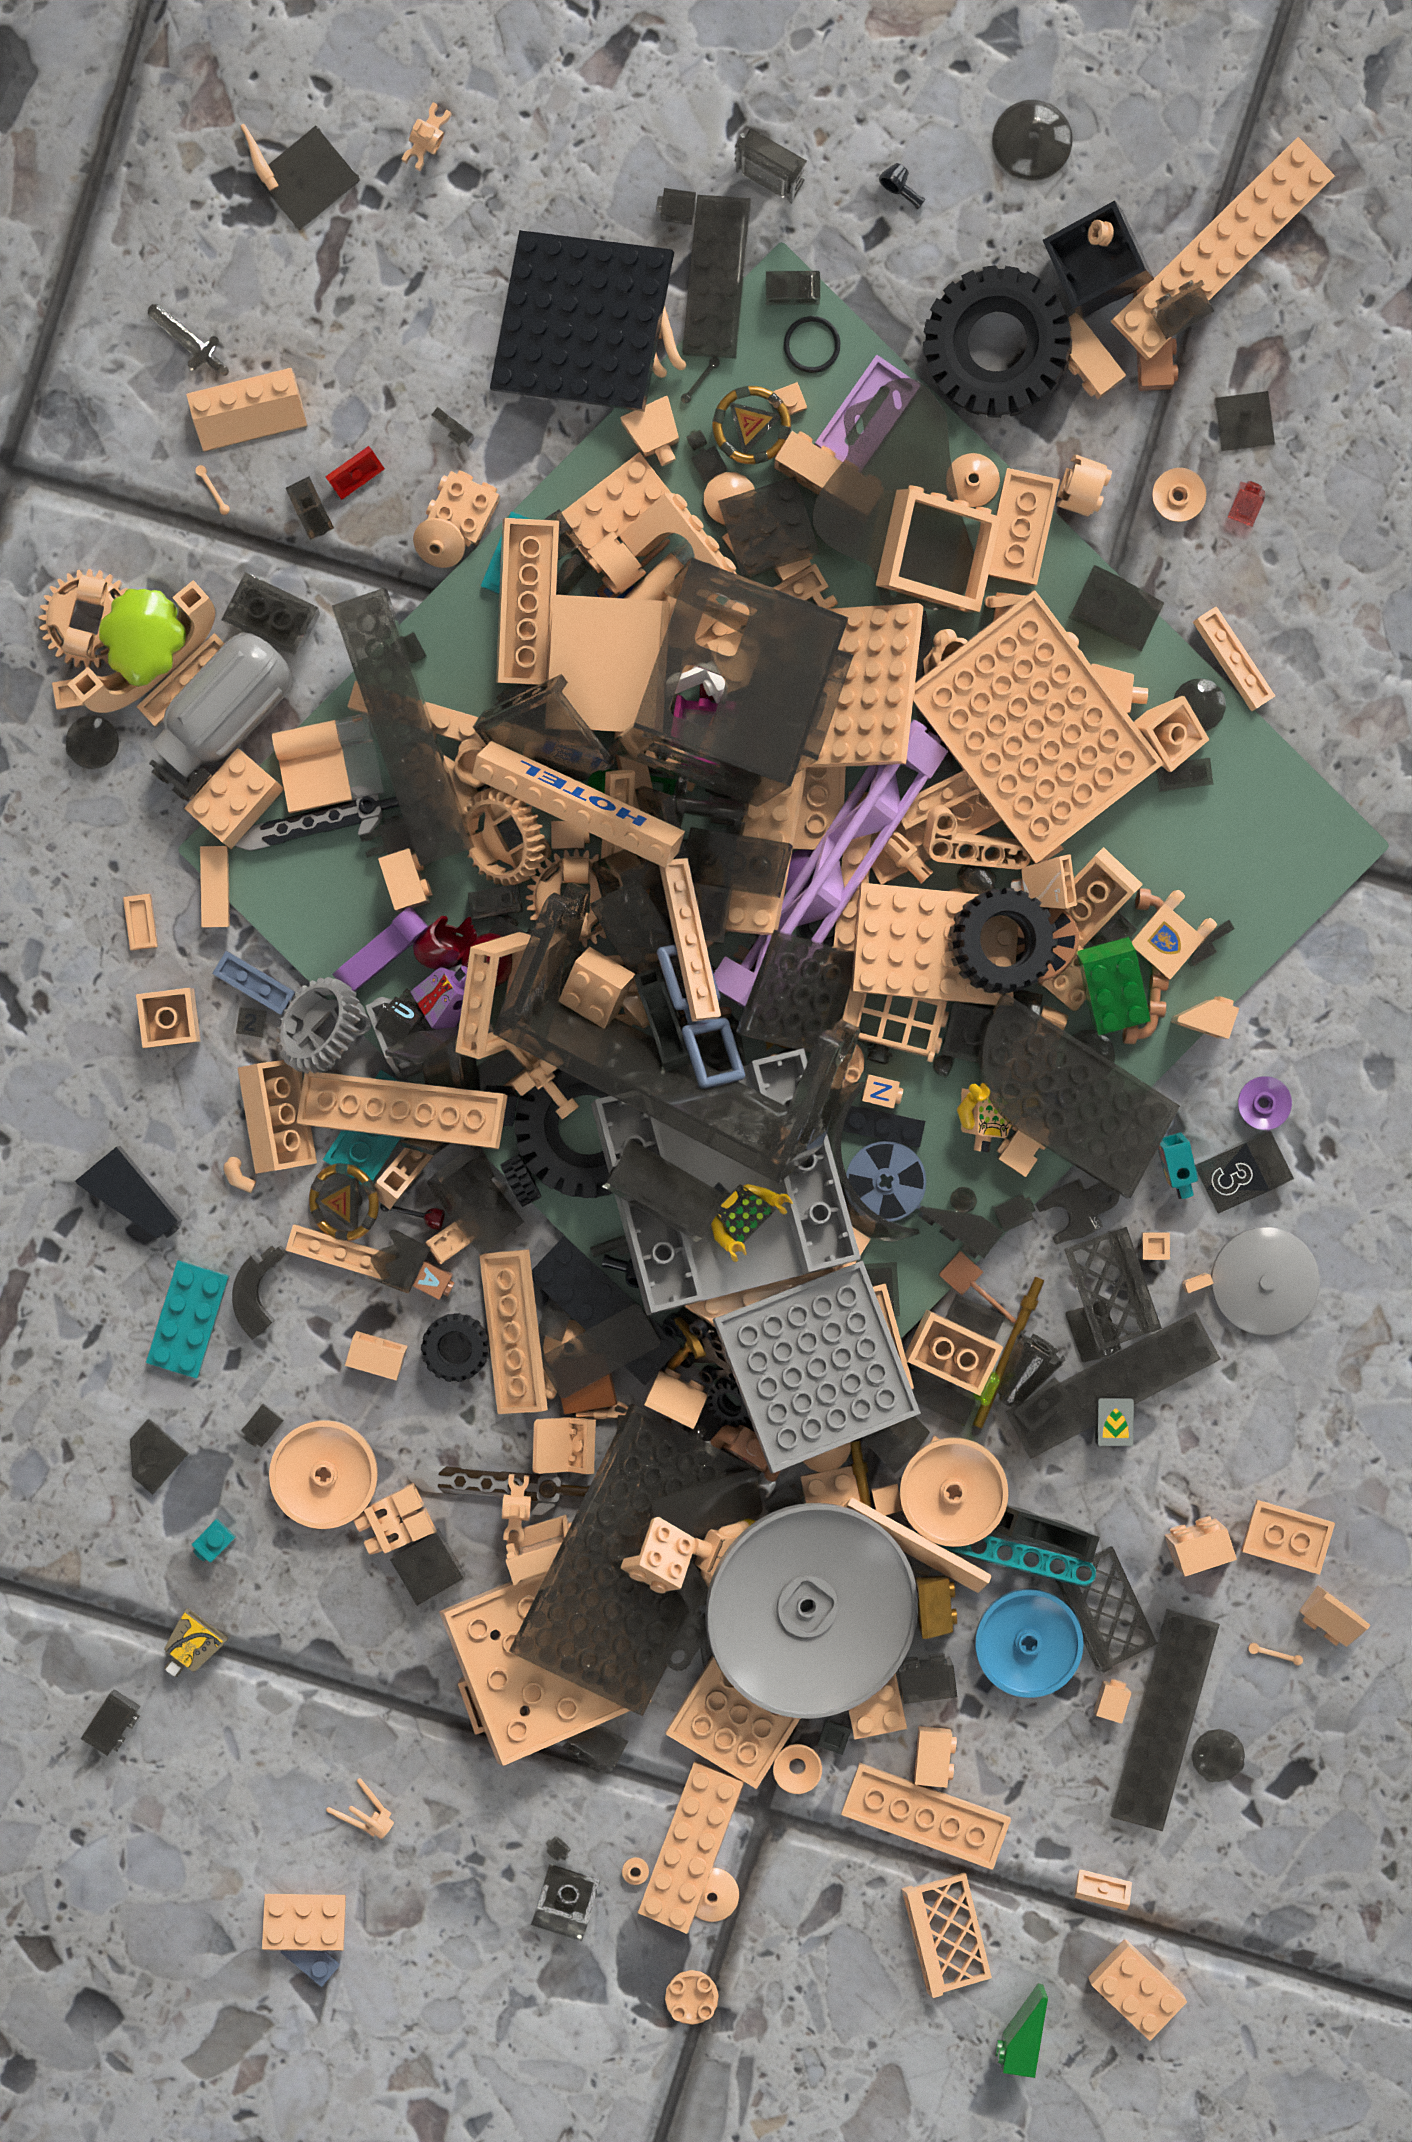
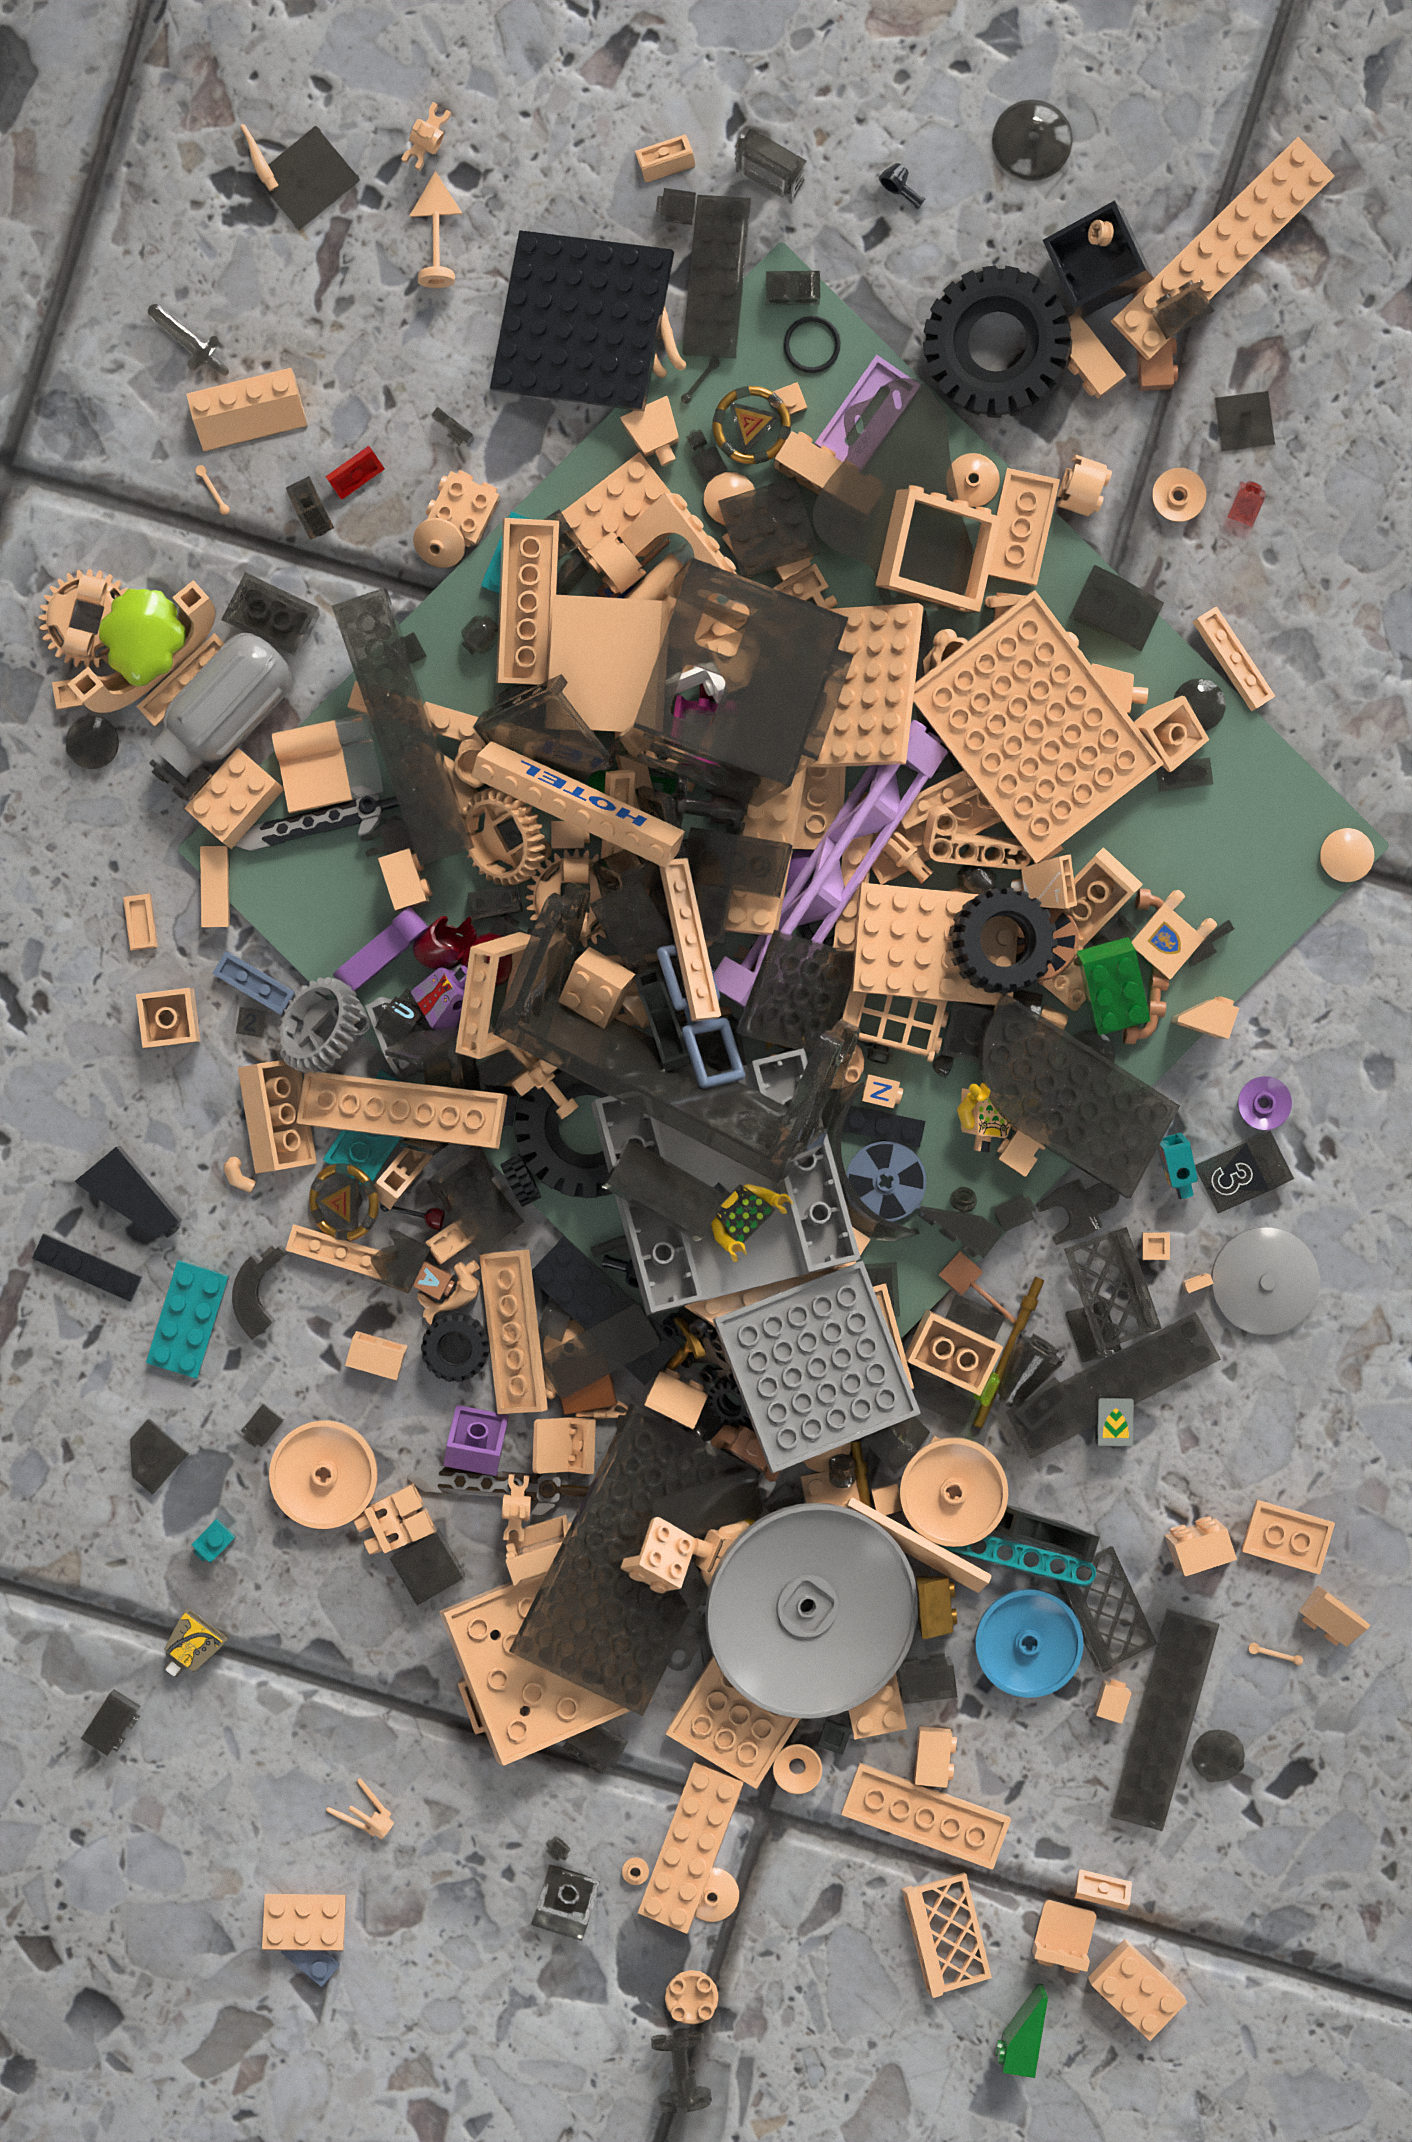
(87, 1267): none -> black plate
(435, 202): none -> light nougat piece
(466, 1291): none -> light nougat animal
(476, 1440): none -> medium lavender slope
(480, 634): none -> clear smoke head
(665, 158): none -> light nougat slope
(683, 2086): none -> clear smoke piece
(842, 1471): none -> clear smoke wheel
(1064, 1936): none -> light nougat bracket
(1347, 855): none -> light nougat dish

